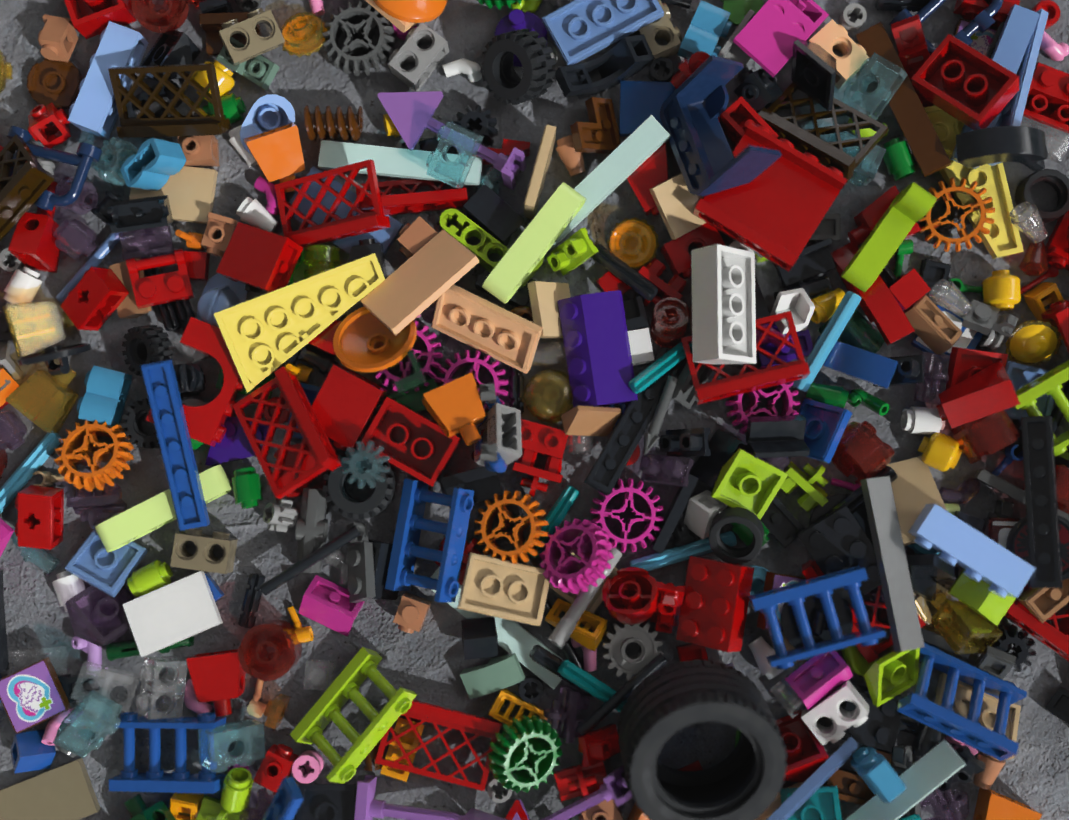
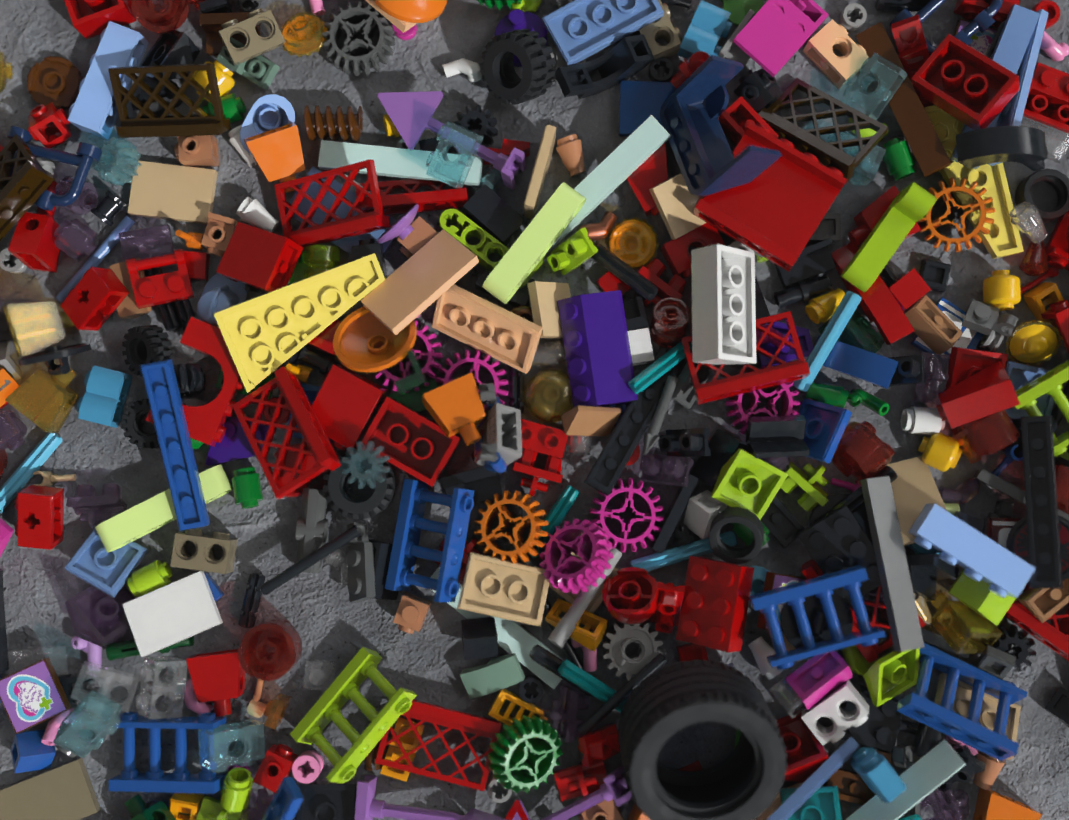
(22, 286): white brick -> none
(40, 558): clear light blue pin -> none
(57, 38): nougat brick -> none
(66, 587): white brick -> none
(83, 445): orange gear -> none
(140, 214): black hinge -> none
(153, 164): dark azure brick -> none
(269, 189): dark pink arm -> none
(280, 515): light grey gear -> none
(303, 634): light orange hand -> none
(329, 605): dark pink panel -> none
(401, 227): none -> medium lavender dish
(424, 59): light grey brick -> none
(600, 230): none -> copper arm
(601, 131): reddish brown plate -> none
(800, 306): white panel -> none
(814, 72): black slope -> none
(905, 248): green hand -> none
(948, 296): clear cone -> none
(966, 288): green hand -> none

